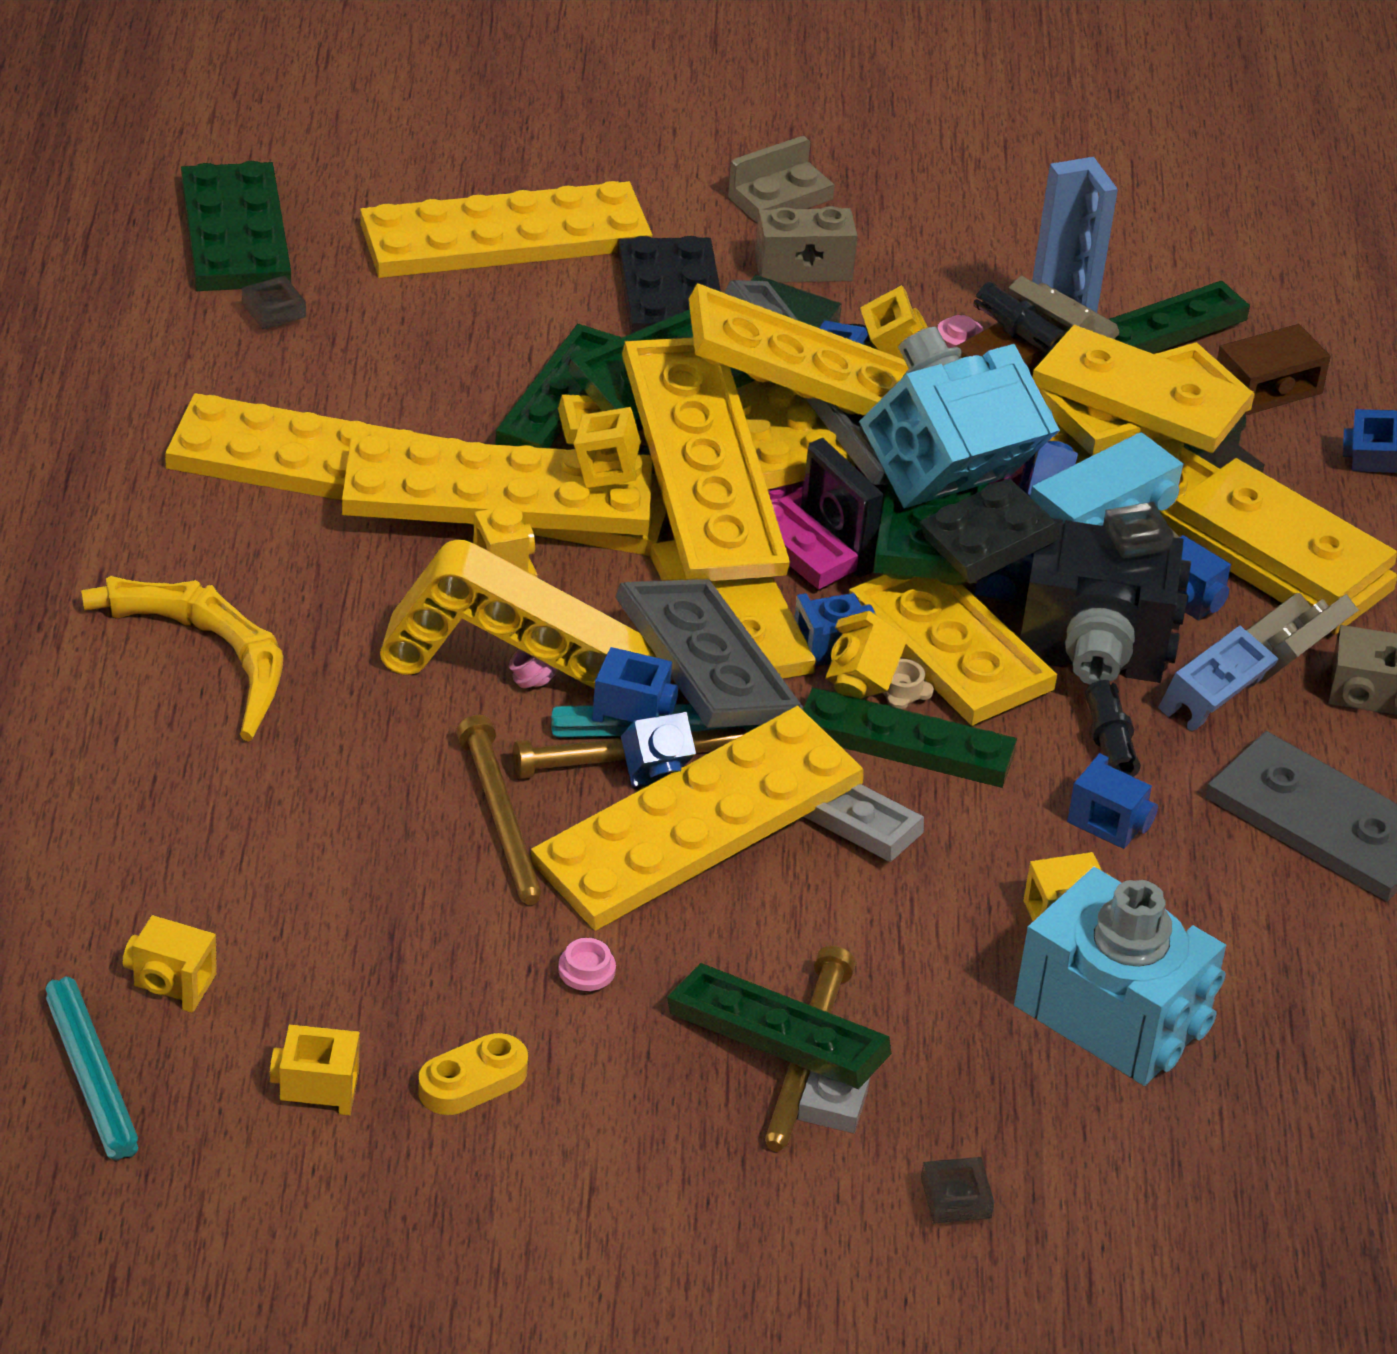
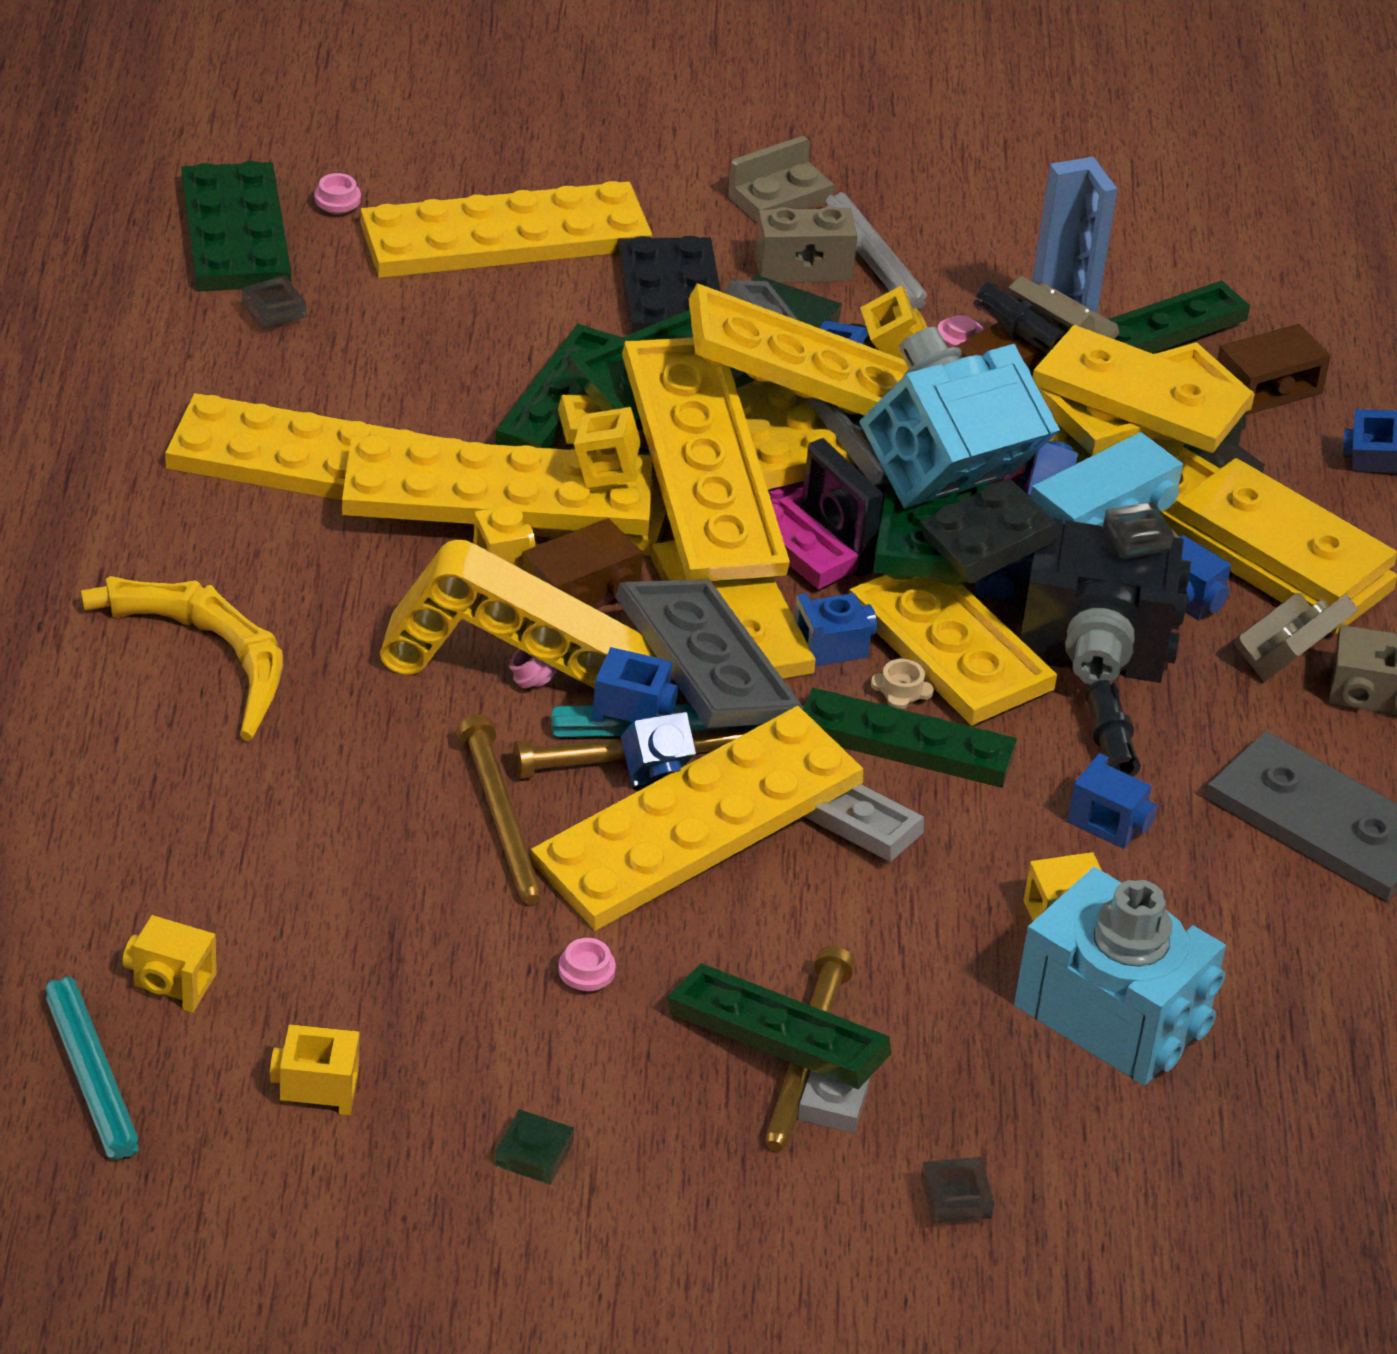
(337, 193): none -> bright pink plate
(479, 1073): yellow plate -> none
(534, 1146): none -> clear green plate
(587, 563): none -> reddish brown brick
(865, 655): yellow brick -> none
(879, 255): none -> light grey axle
(1217, 676): medium blue hinge -> none

